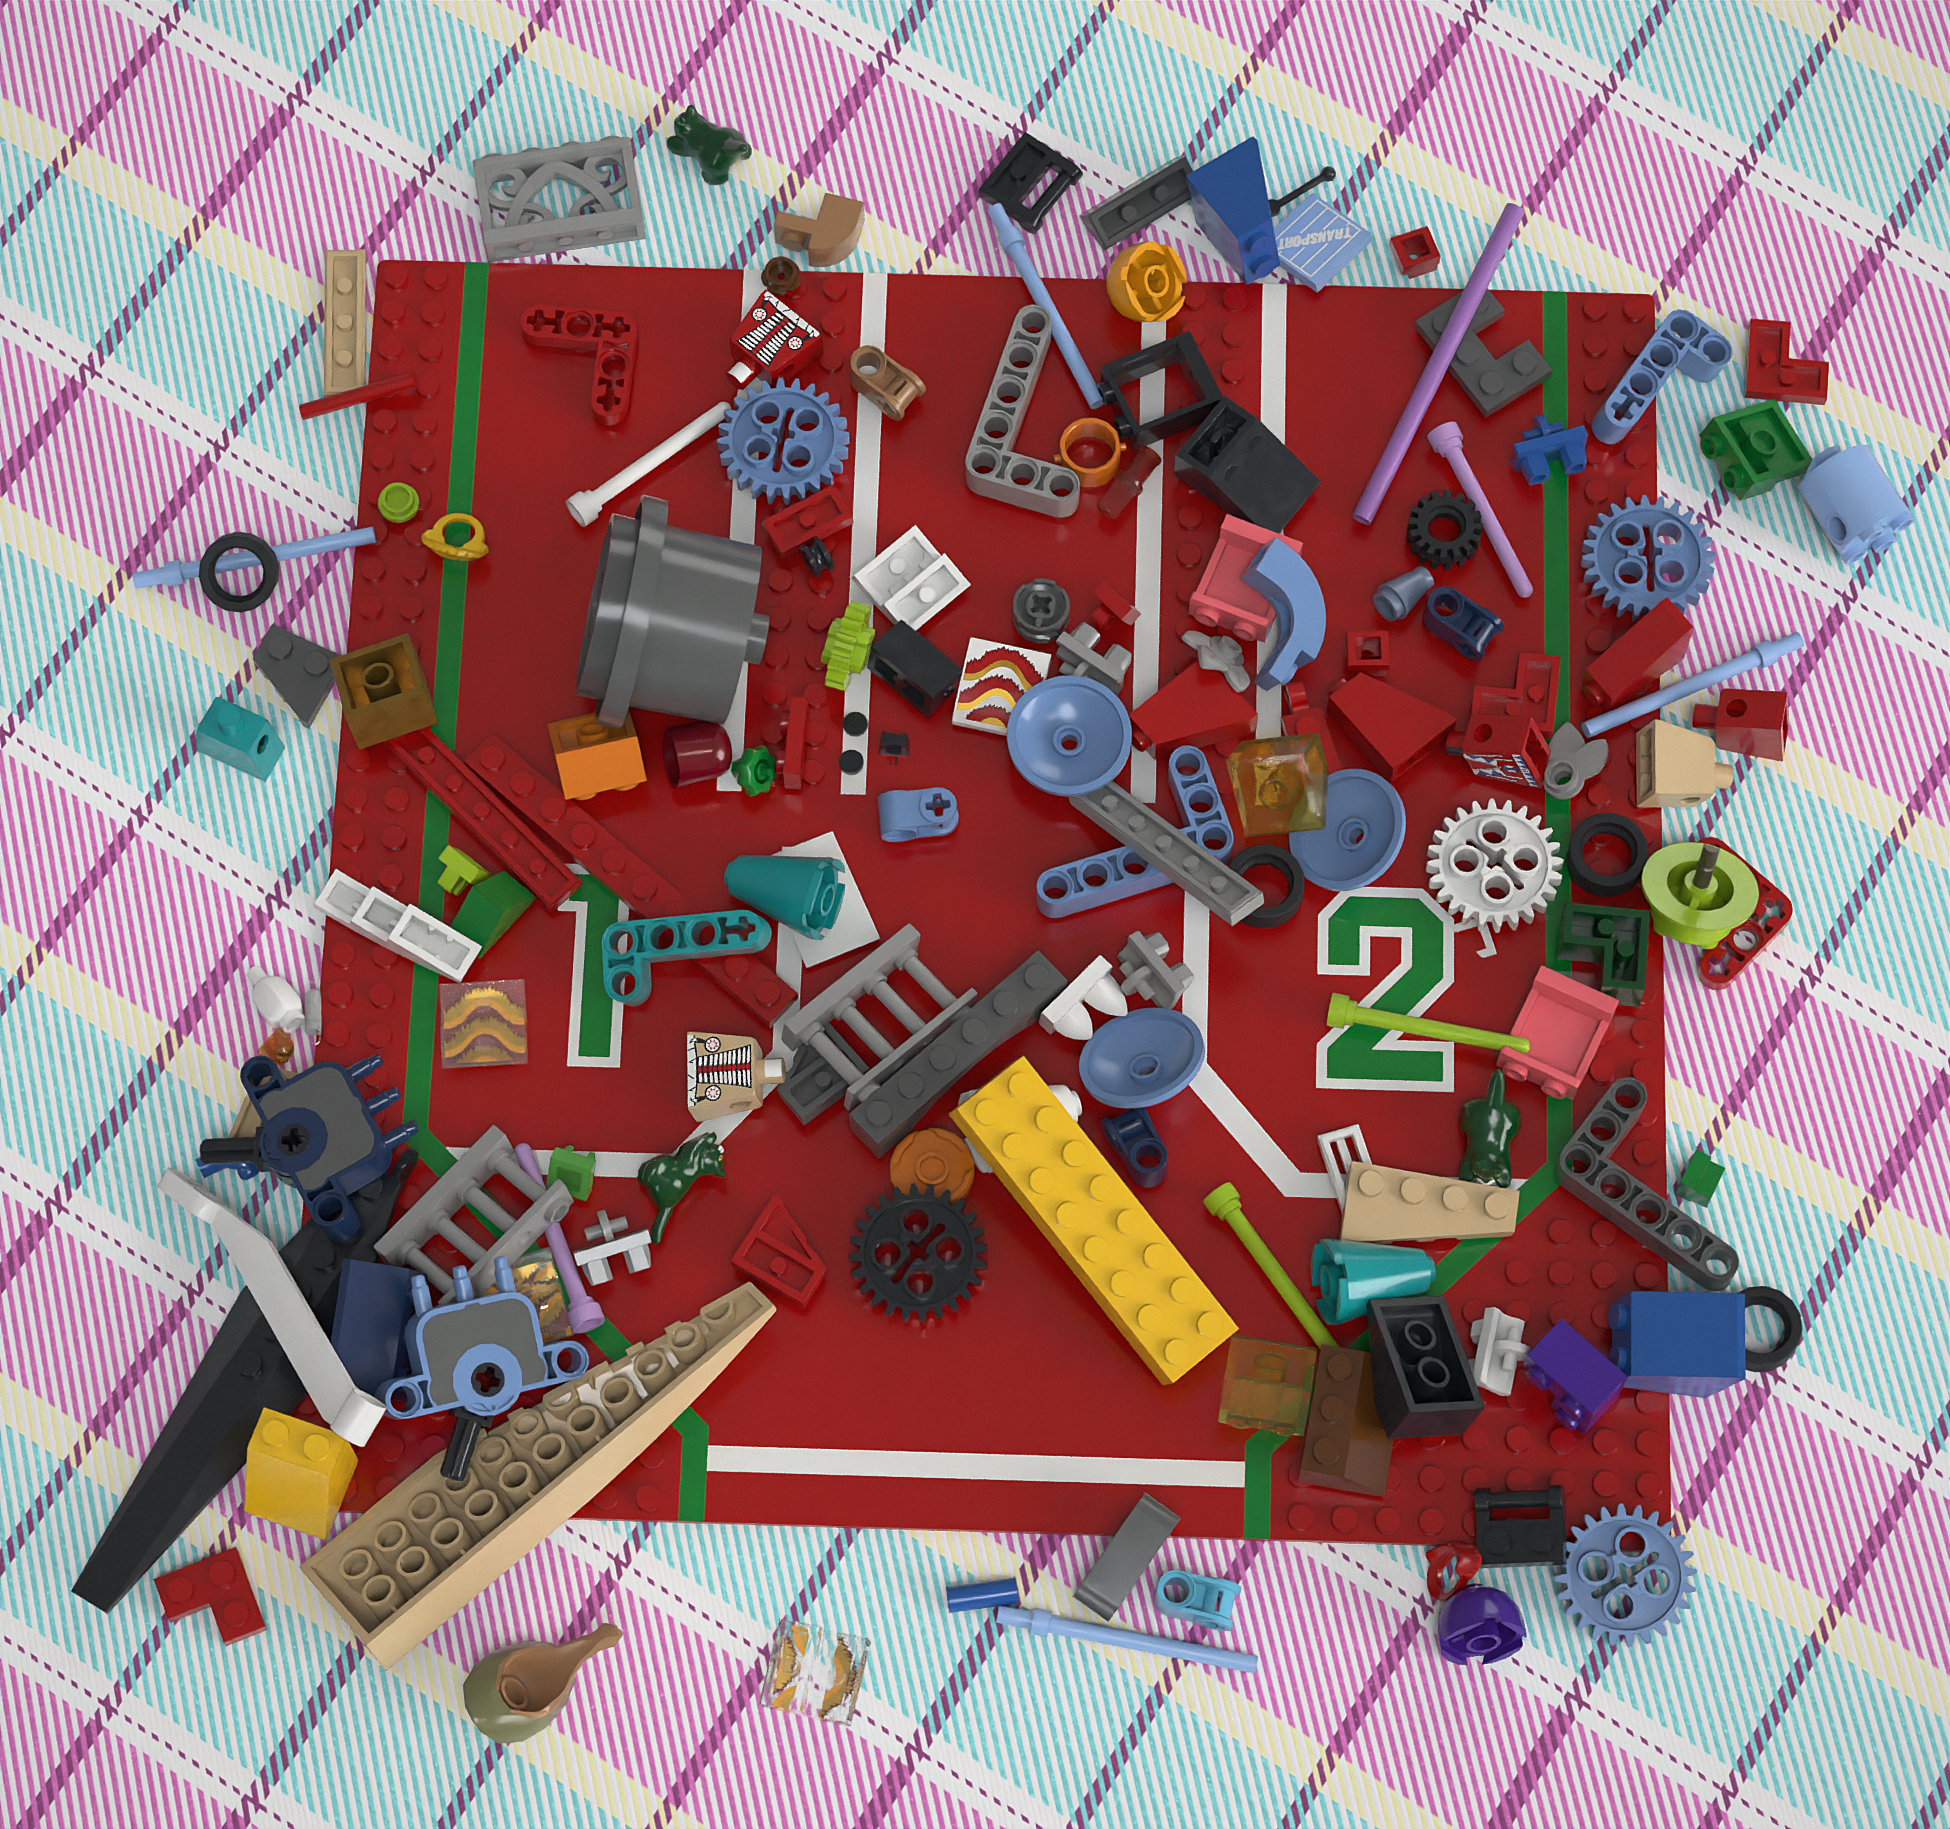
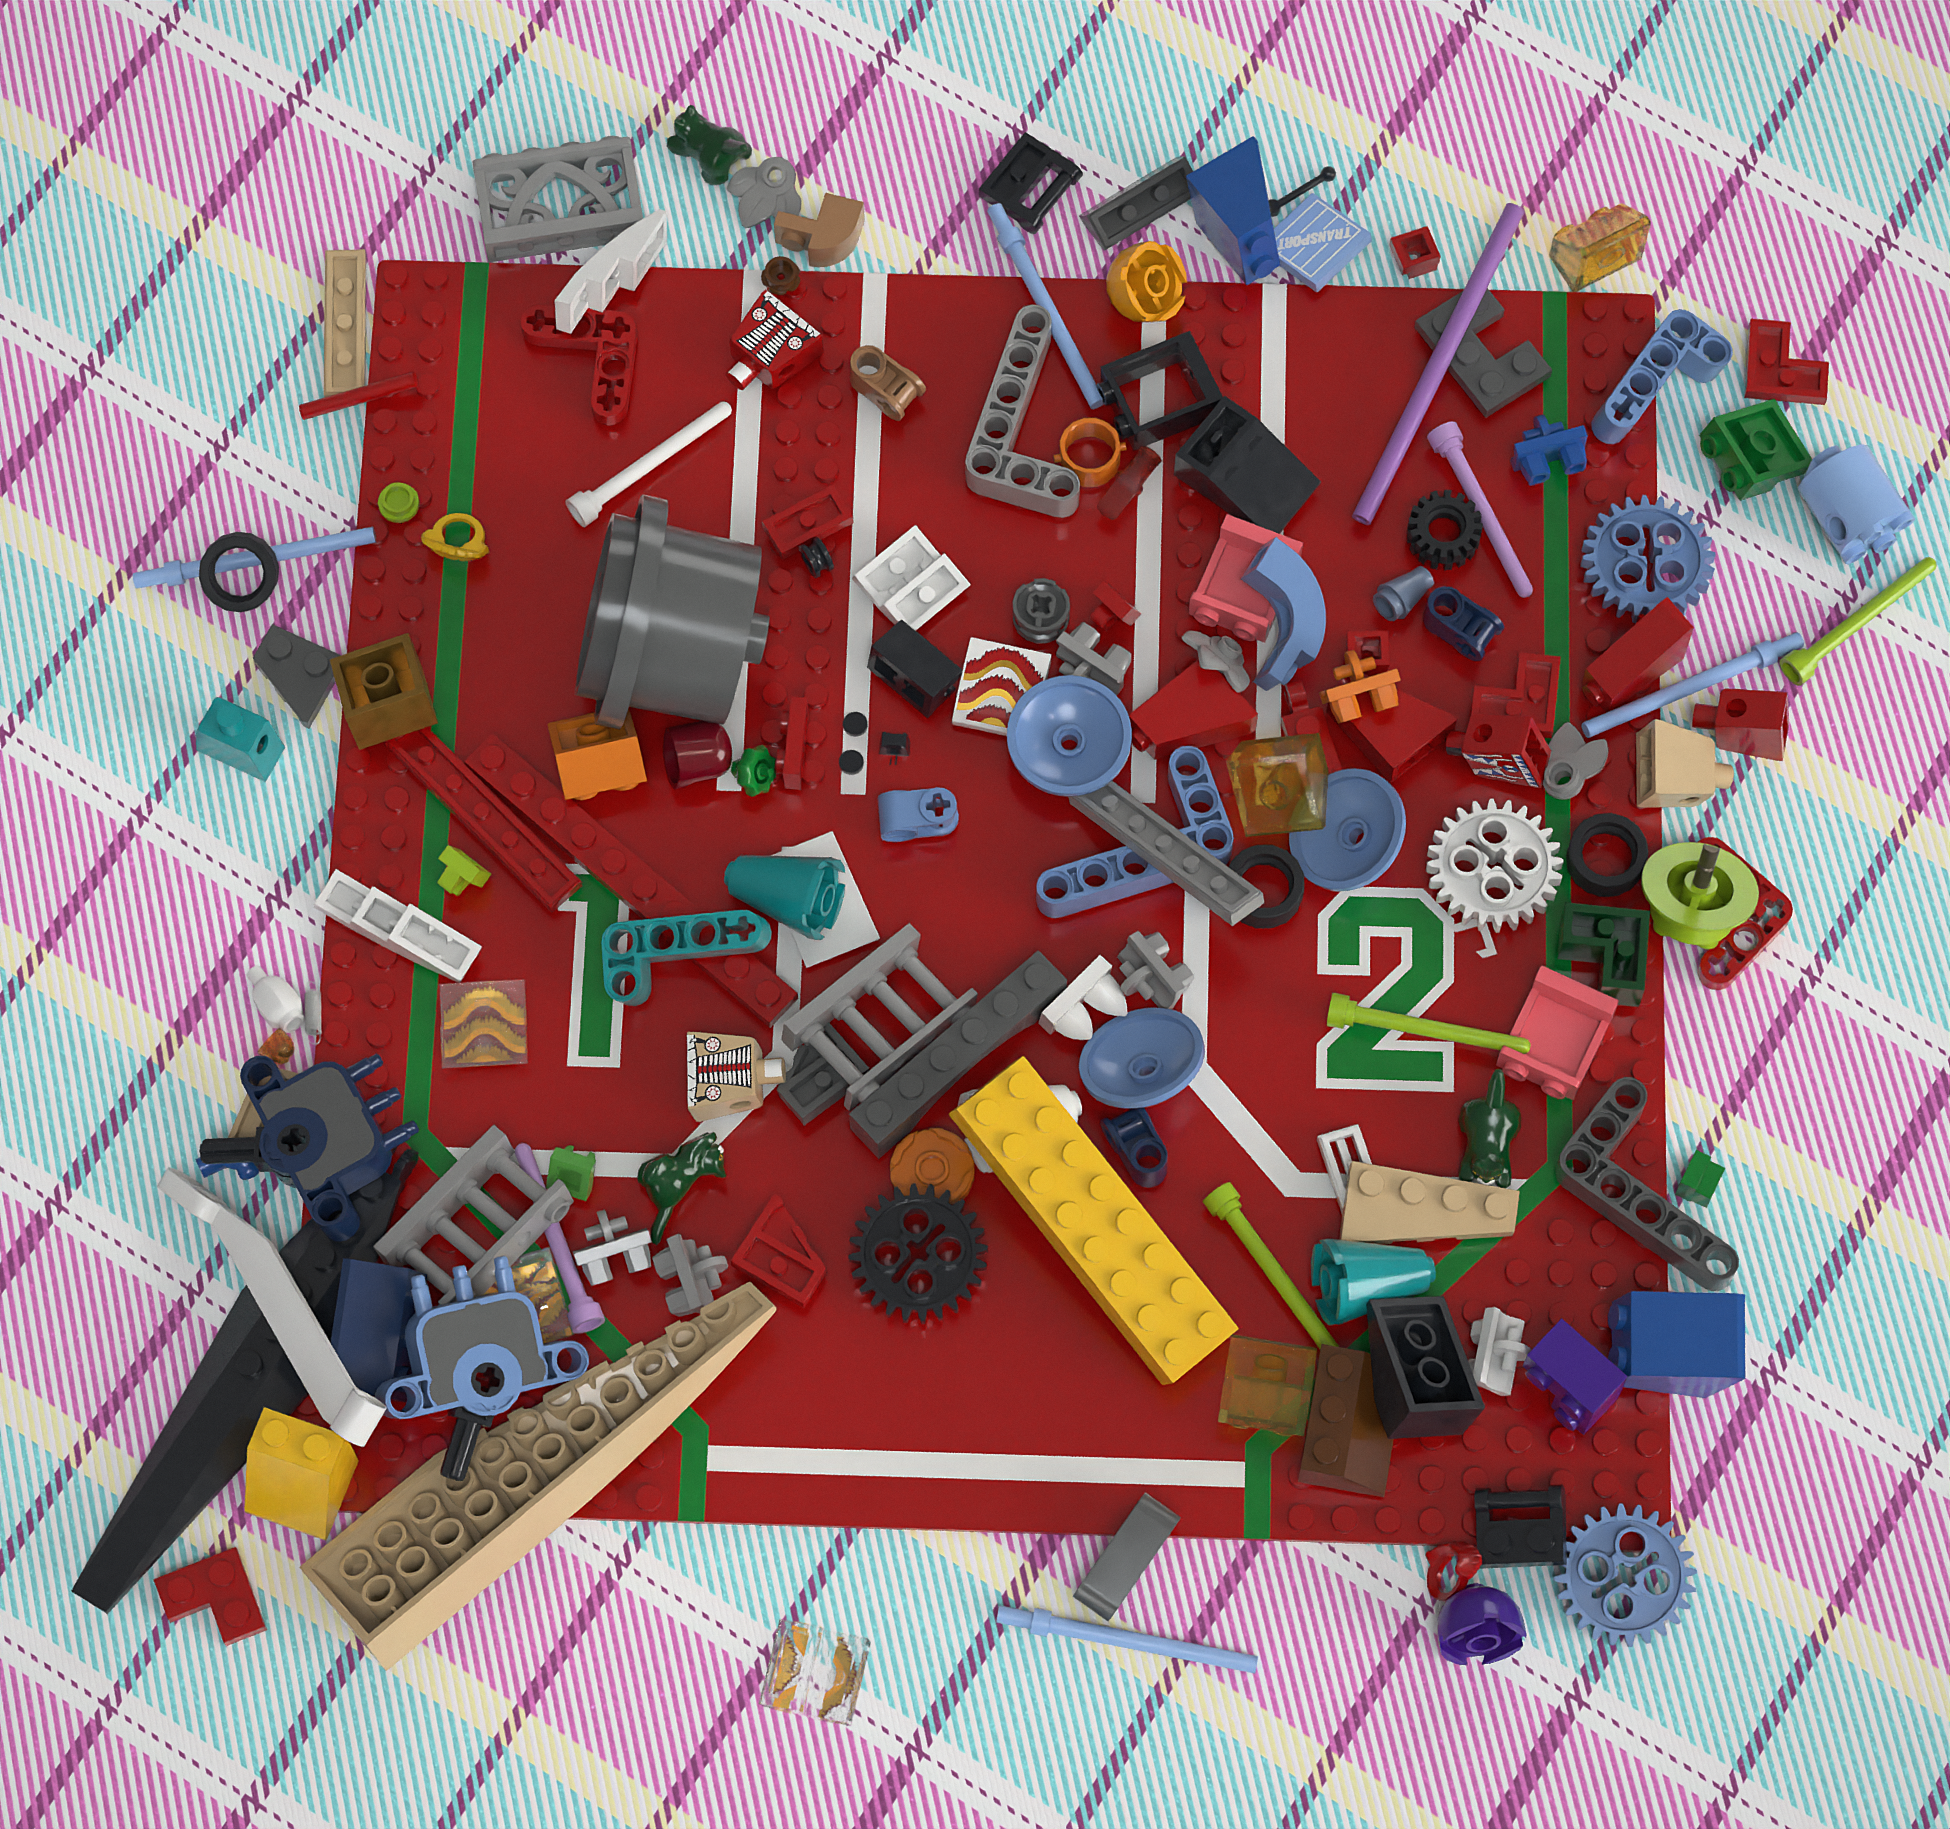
(491, 909): green slope -> none
(532, 1673): hat -> none
(615, 265): none -> white slope
(696, 1271): none -> light grey hips
(762, 197): none -> light grey plate
(819, 447): medium blue gear -> none
(848, 645): lime gear -> none
(982, 1595): blue axle -> none
(1200, 1599): medium azure piece -> none
(1343, 698): none -> orange hips
(1599, 245): none -> clear yellow slope
(1792, 1321): black tyre -> none
(1800, 664): none -> lime piece

